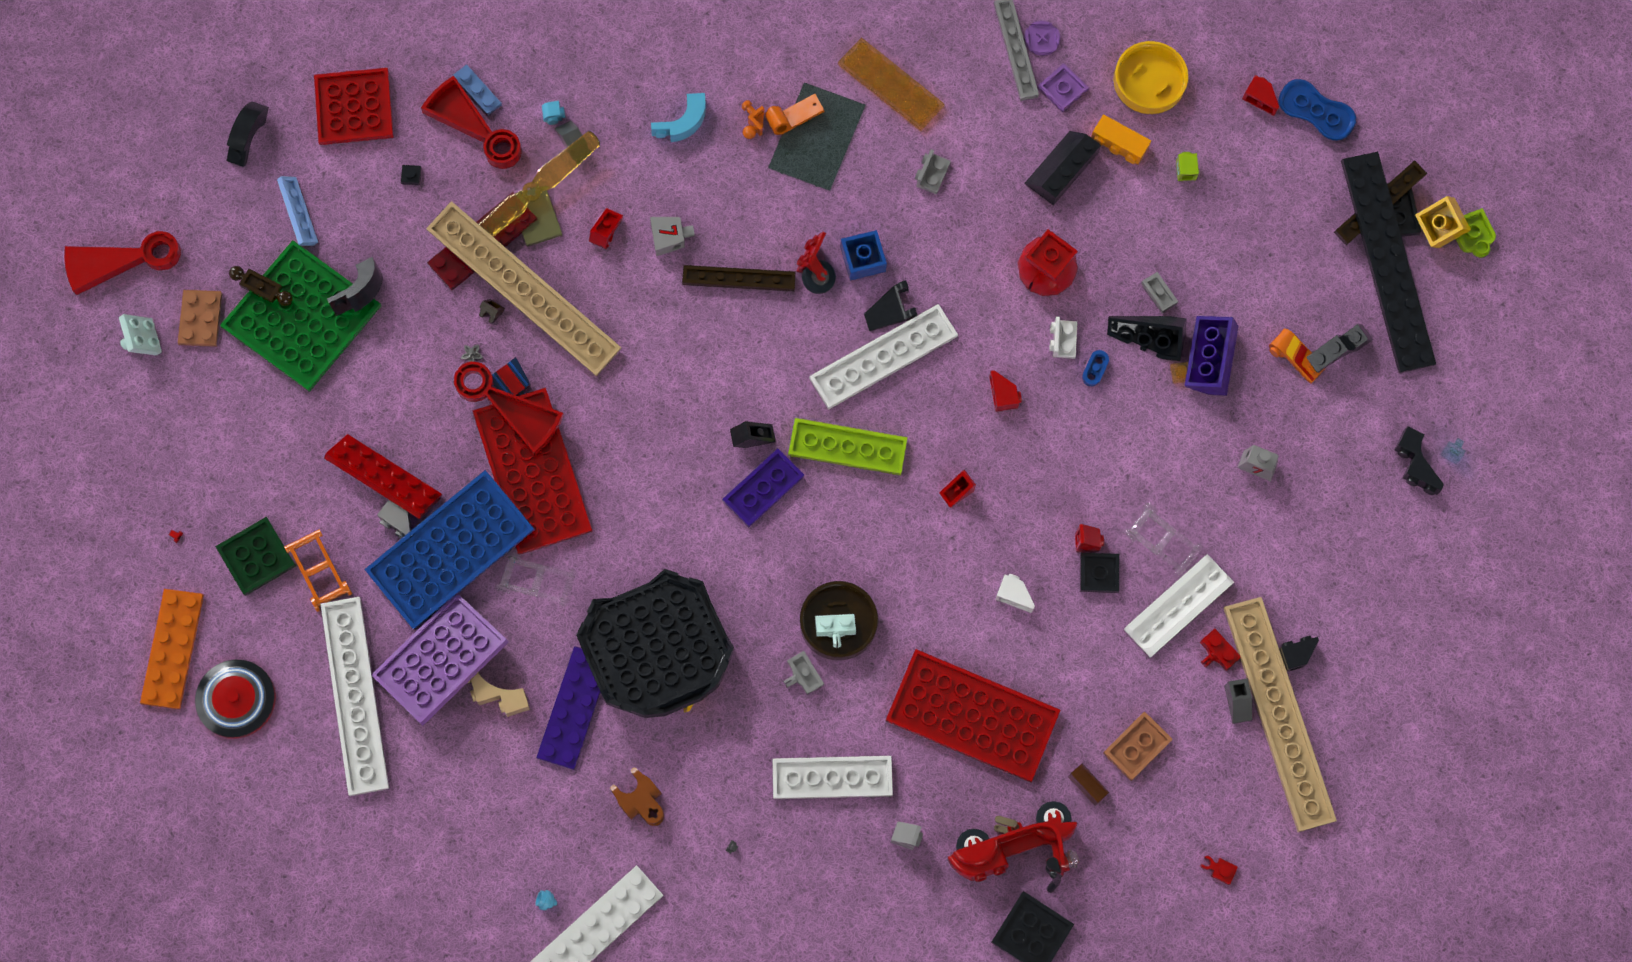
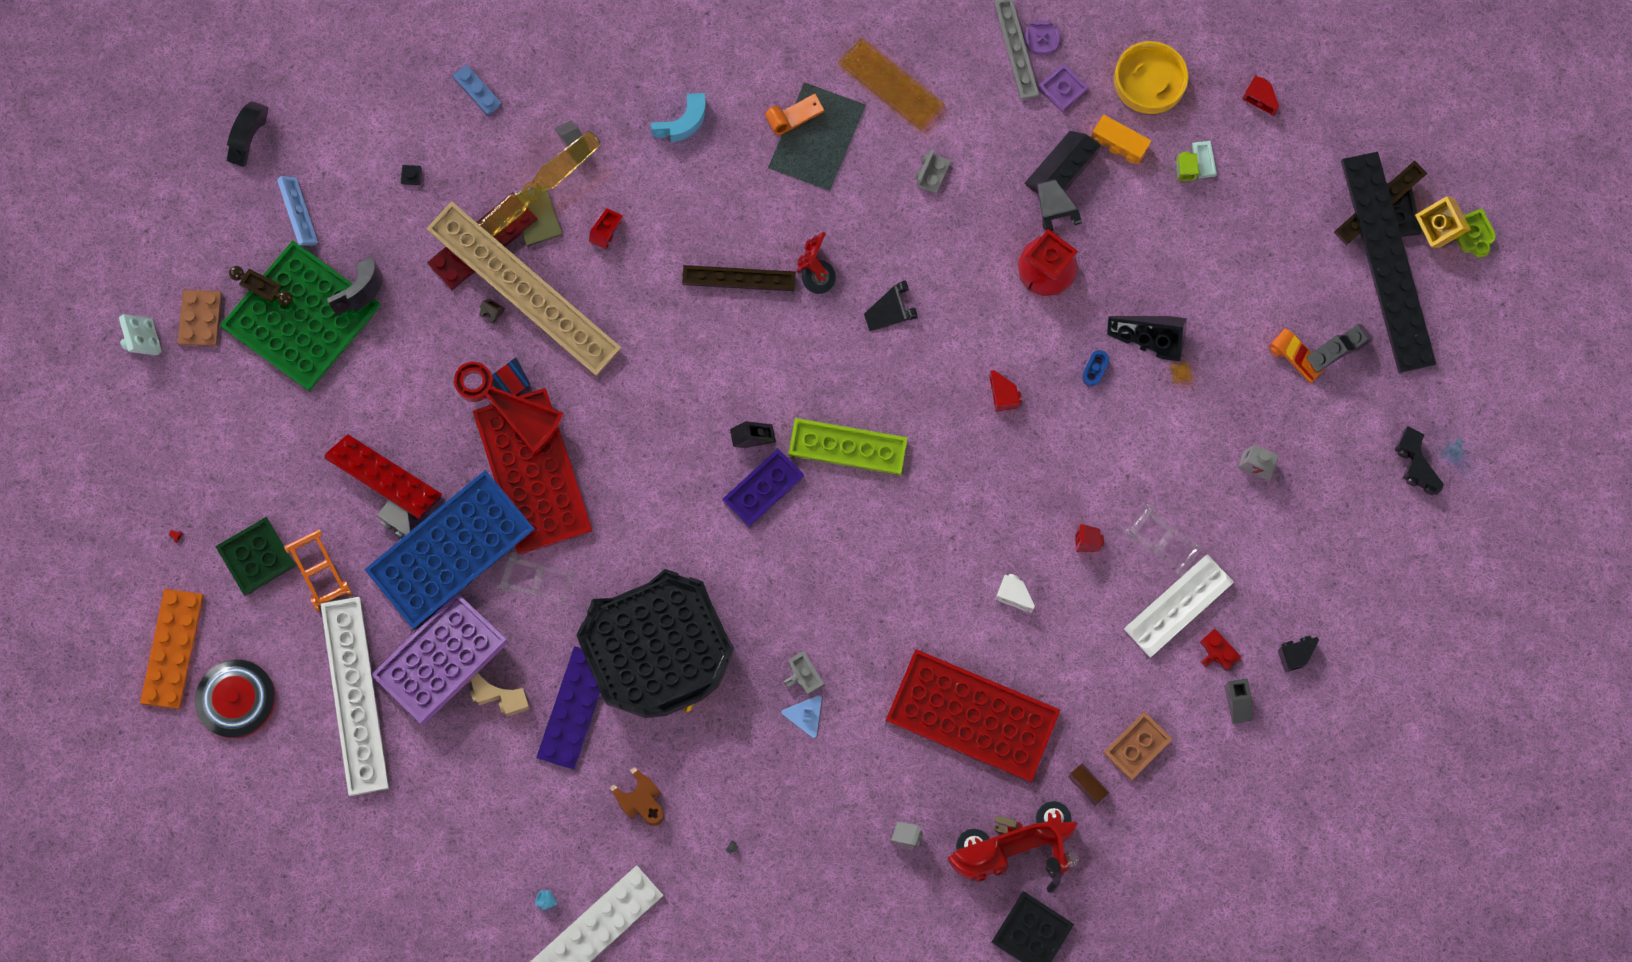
(94, 265): red piece -> none
(353, 106): red plate -> none
(454, 108): red piece -> none
(471, 354): light grey plant -> none
(553, 112): medium azure plate -> none
(669, 234): light grey torso -> none
(755, 120): orange piece -> none
(805, 715): none -> light blue piece
(832, 777): white plate -> none
(835, 626): light aqua plate -> none
(839, 599): dark brown piece -> none
(863, 255): blue brick -> none
(883, 356): white plate -> none
(958, 489): red slope -> none
(1055, 204): none -> black flag
(1064, 338): white bracket -> none
(1099, 572): black plate -> none
(1159, 292): light grey plate -> none
(1205, 158): none -> light aqua tile
(1212, 354): dark purple slope -> none
(1222, 870): red plate -> none
(1280, 715): tan plate -> none
(1330, 117): blue plate -> none

